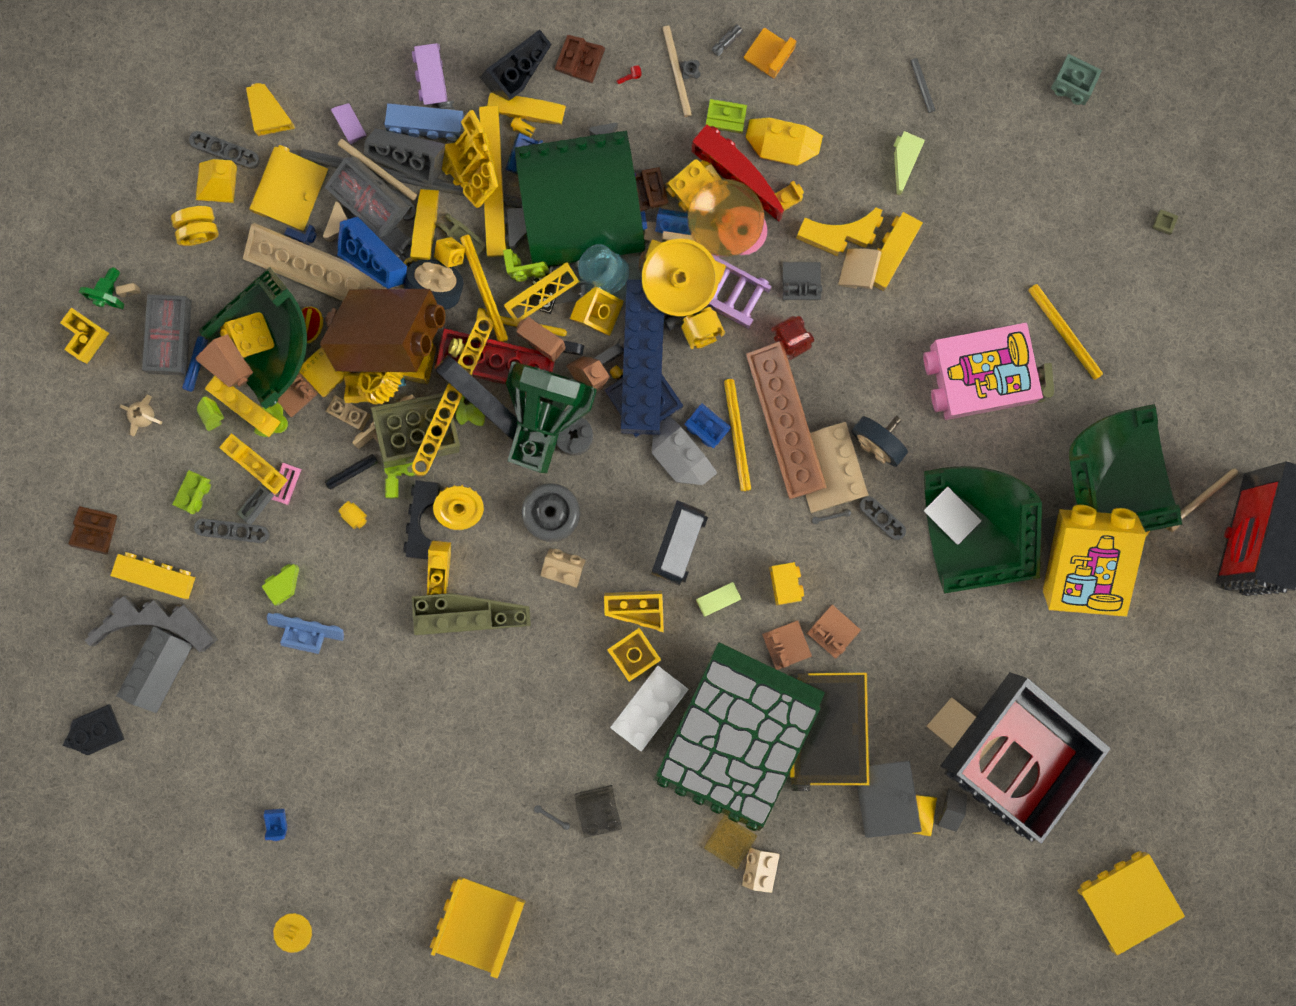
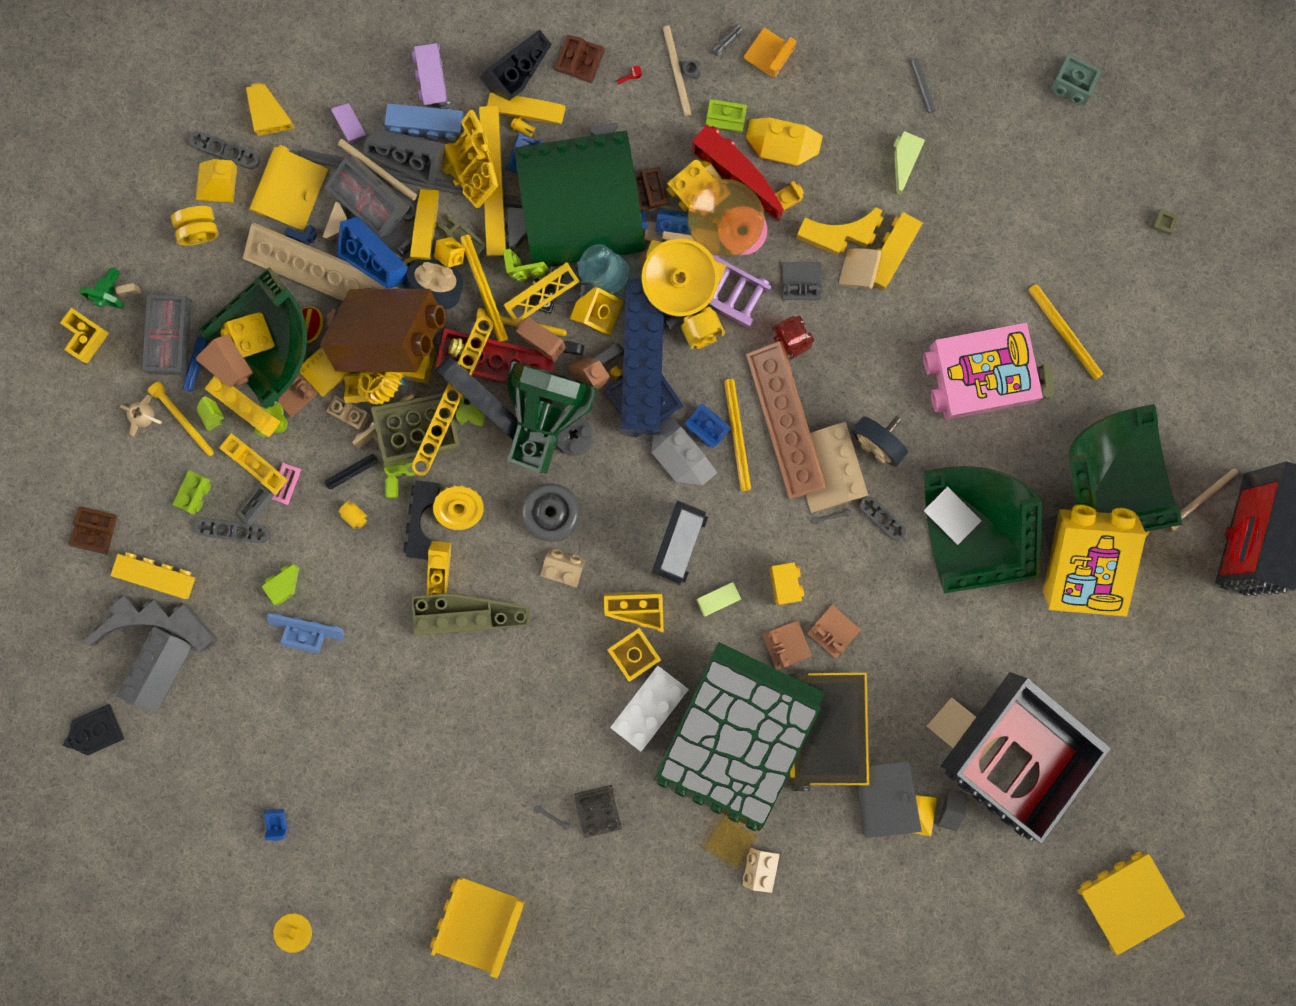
(157, 390): none -> yellow piece

